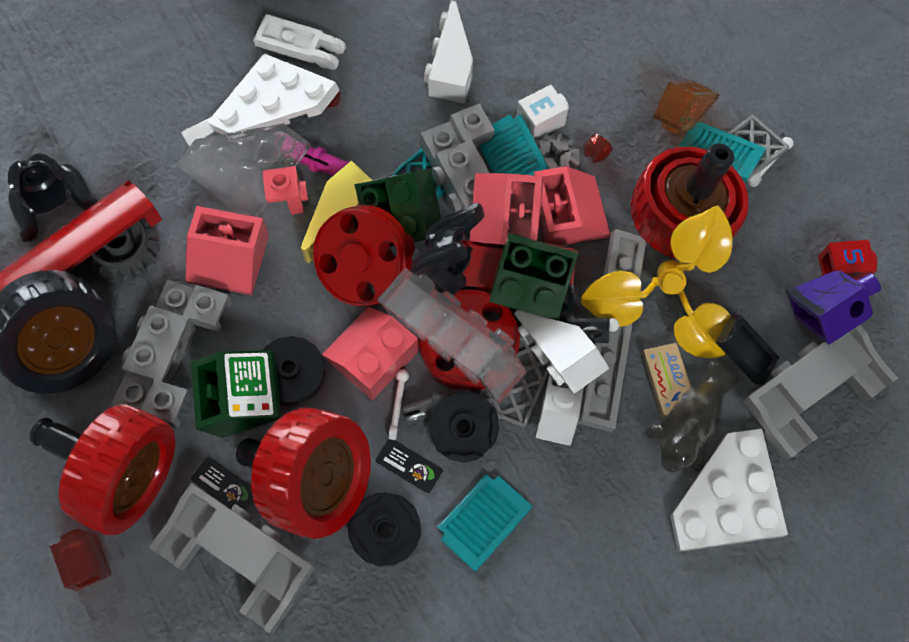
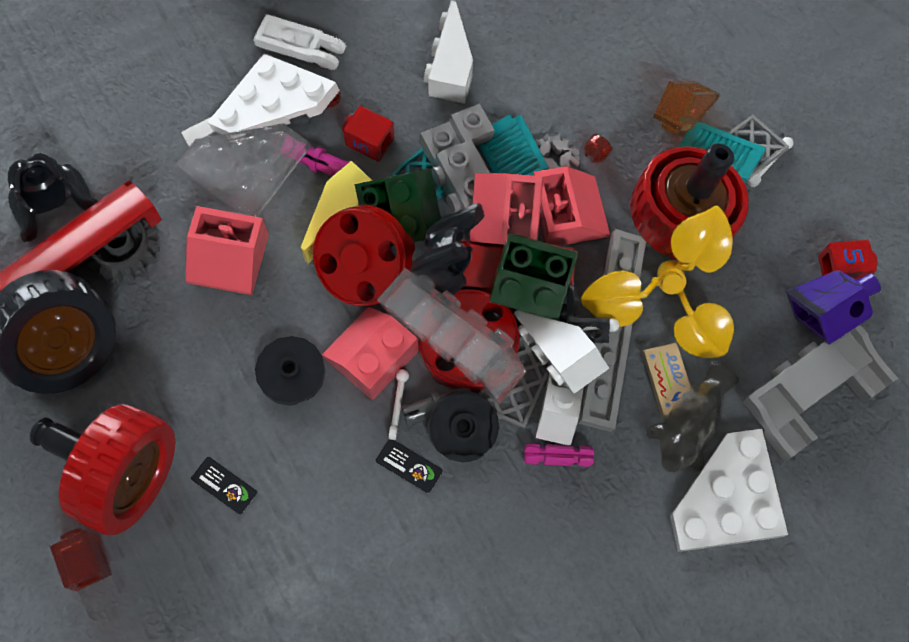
(161, 348): light grey bracket -> none
(231, 538): light grey bracket -> none
(235, 391): slope -> none
(284, 185): coral bracket -> none
(308, 471): red wheel -> none
(368, 133): none -> red brick
(381, 510): black plate -> none
(483, 520): teal window -> none
(543, 111): white brick -> none
(558, 455): none -> dark pink axle
(747, 349): black tile -> none

